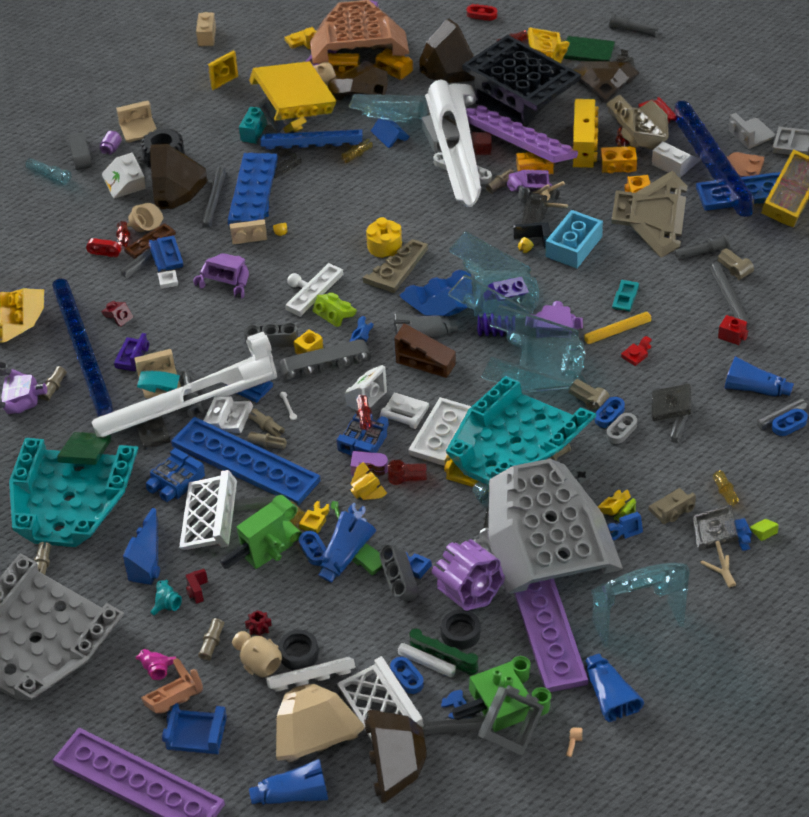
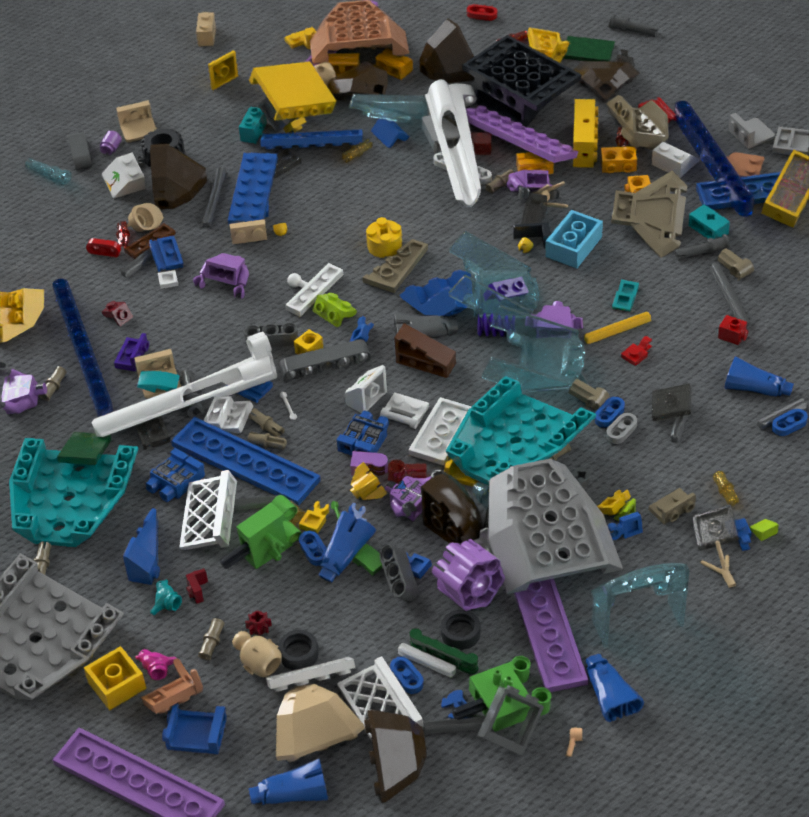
(115, 678): none -> yellow brick
(364, 412): clear red axle -> none
(406, 496): none -> torso
(450, 510): none -> dark brown brick
(708, 222): none -> teal brick

